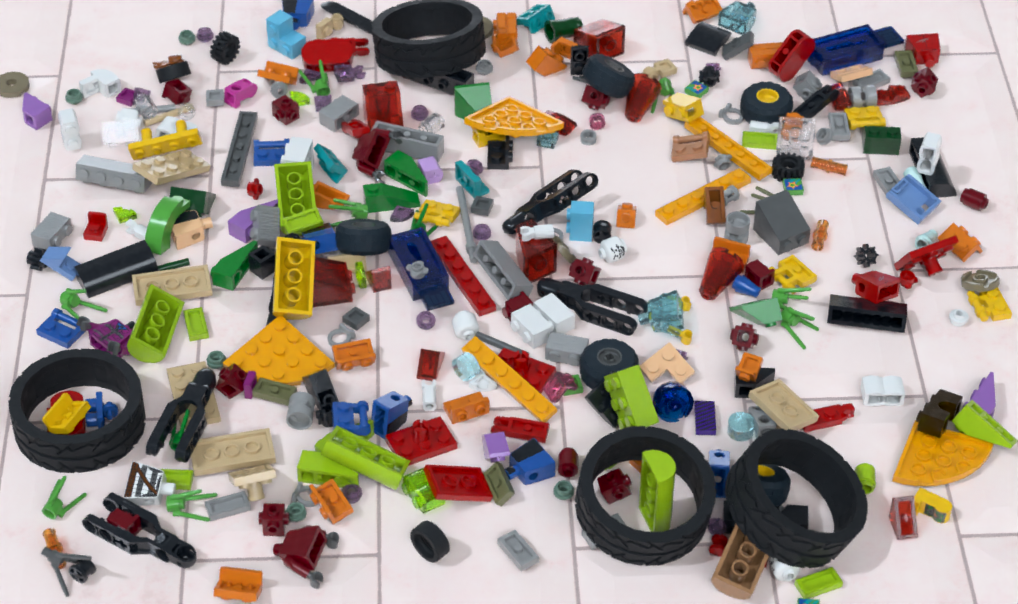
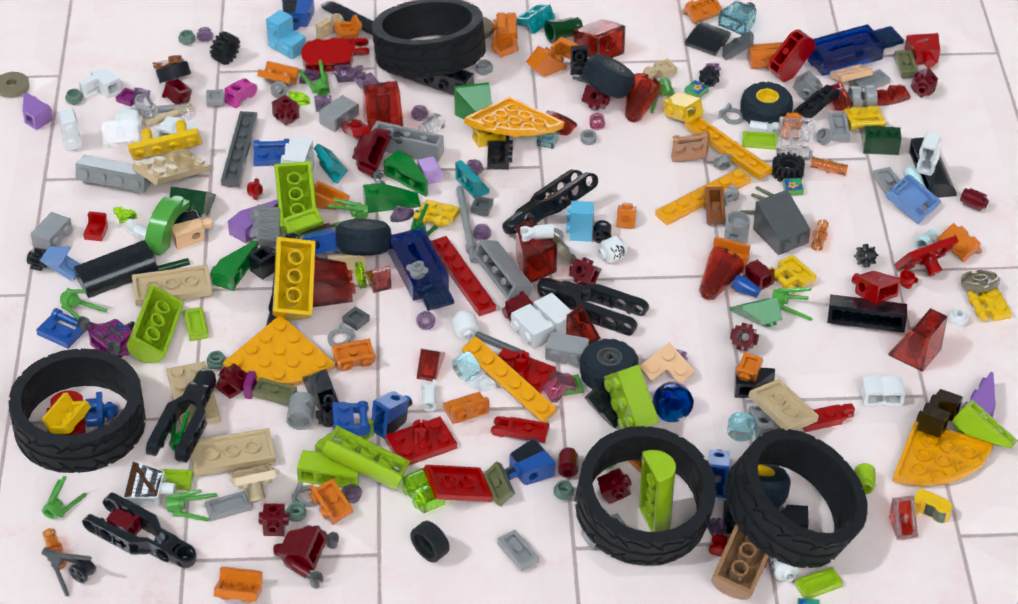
(348, 29): none -> orange bracket
(366, 79): none -> clear purple plate
(495, 446): medium lavender slope -> none
(580, 325): none -> clear red slope
(666, 315): clear light blue torso -> none
(705, 417): tile -> none
(791, 318): bright green plant -> none
(921, 341): none -> clear red slope

